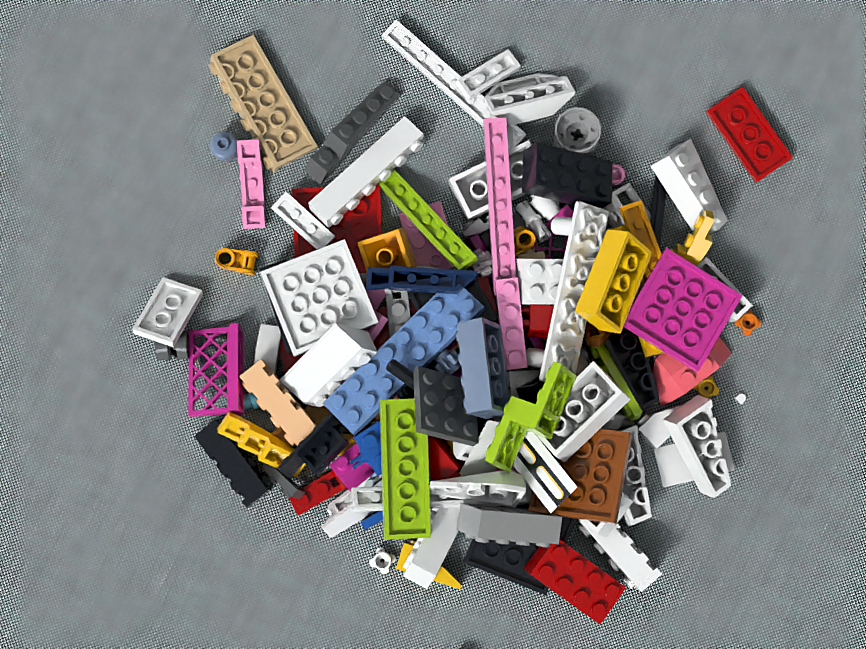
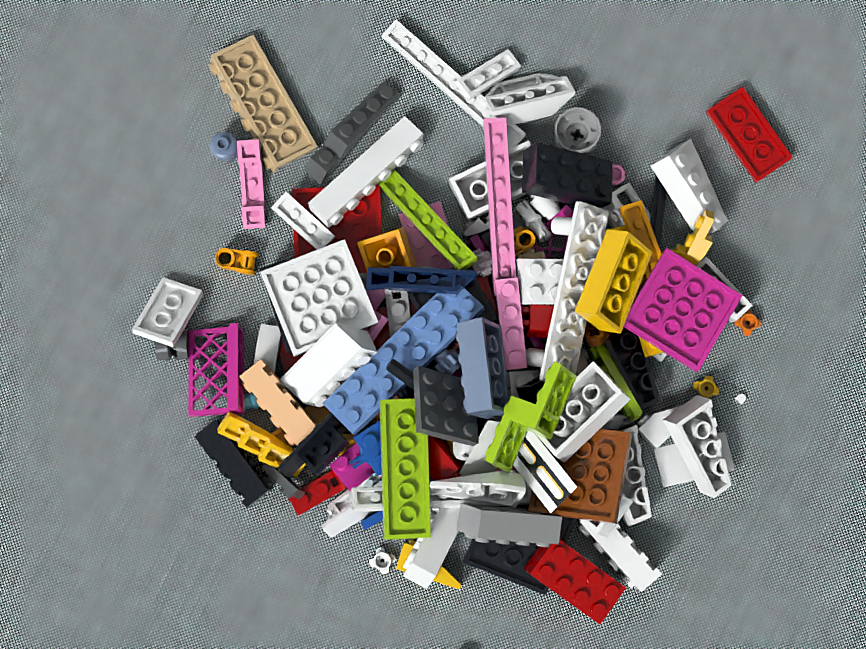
(676, 379): coral wedge -> none

